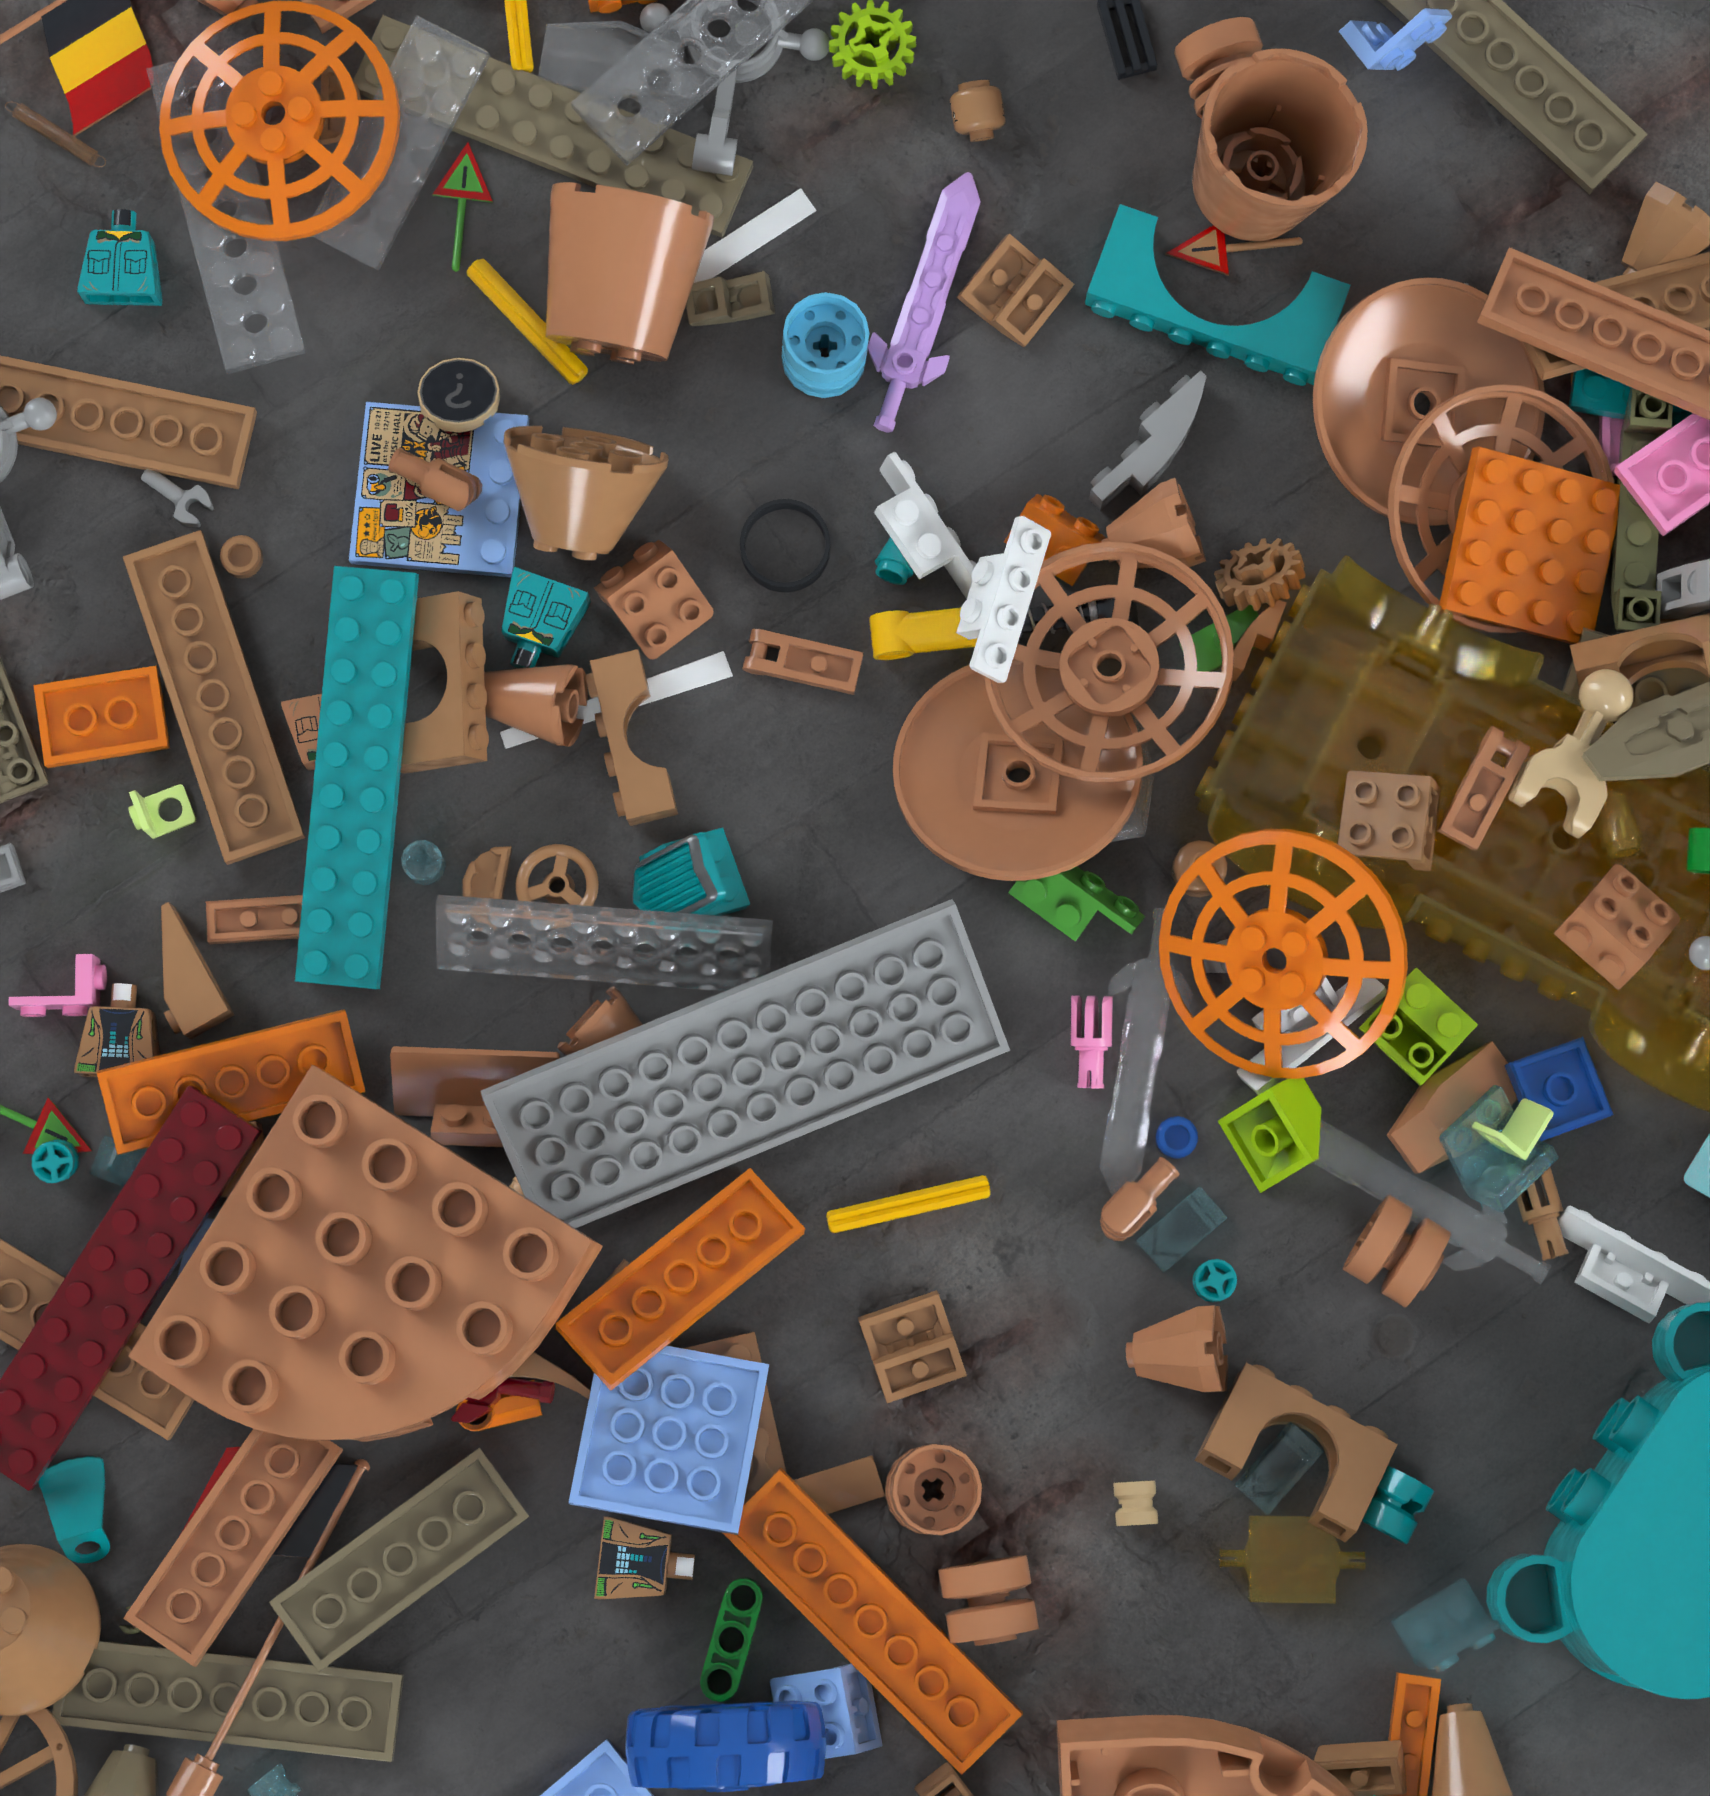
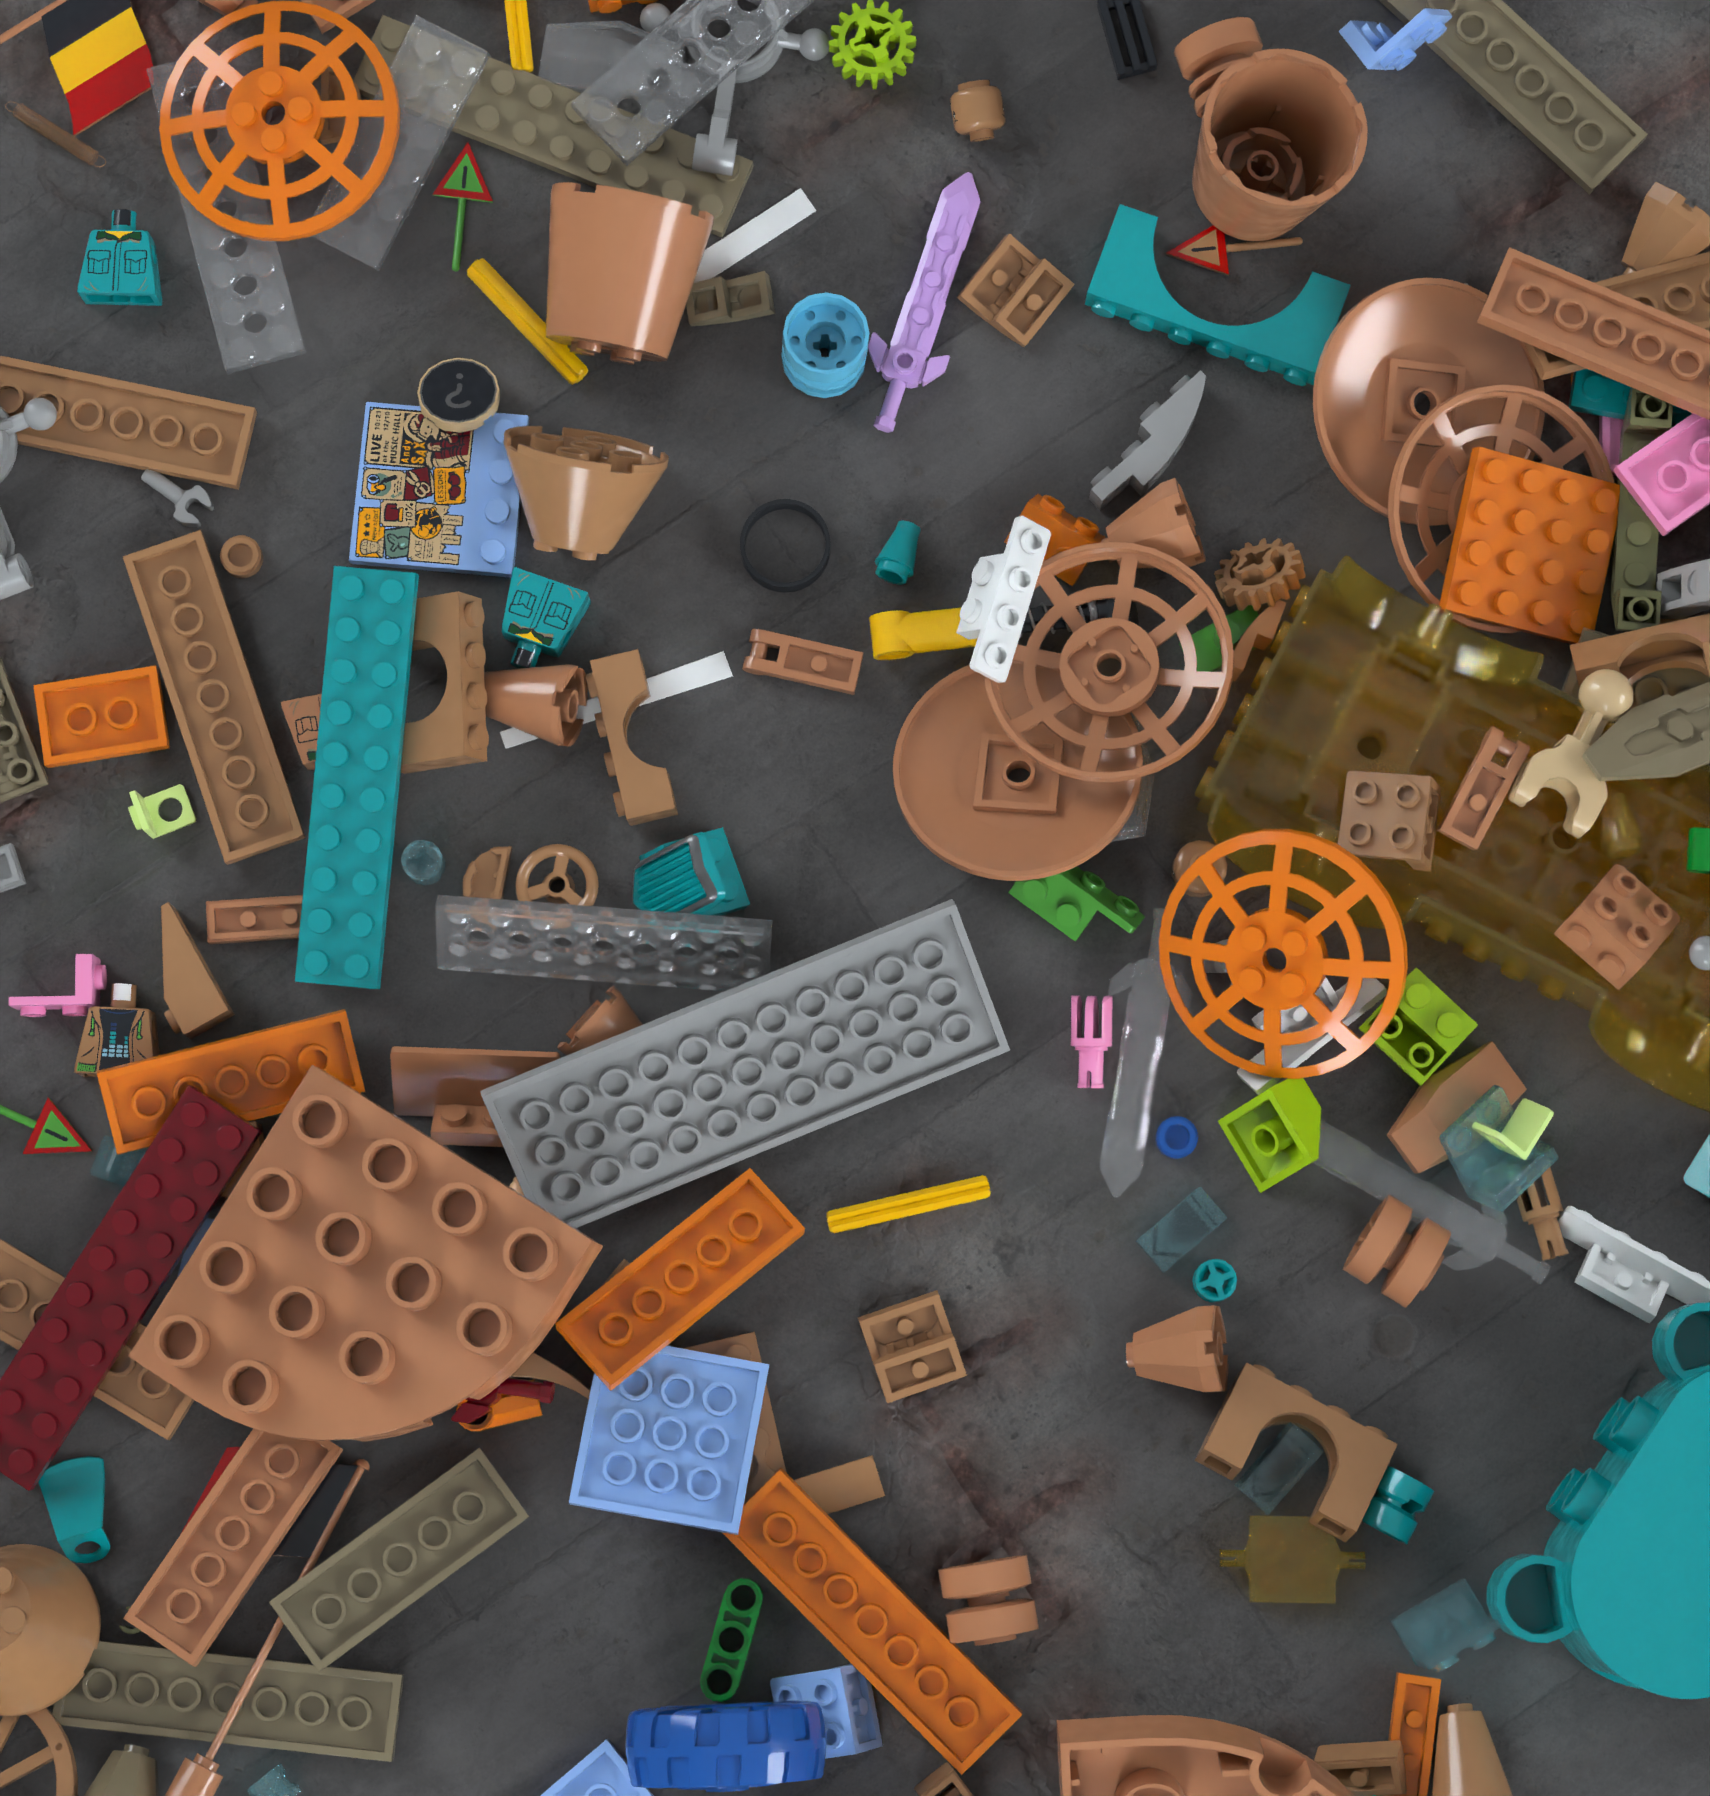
(46, 1162): teal wheel -> none
(437, 479): nougat arm -> none
(637, 1561): torso -> none
(655, 598): nougat bracket -> none
(917, 528): white bracket -> none
(958, 1489): nougat wheel -> none
(1136, 1201): nougat arm -> none
(1136, 1503): tan wheel -> none
(1565, 1083): blue tile -> none

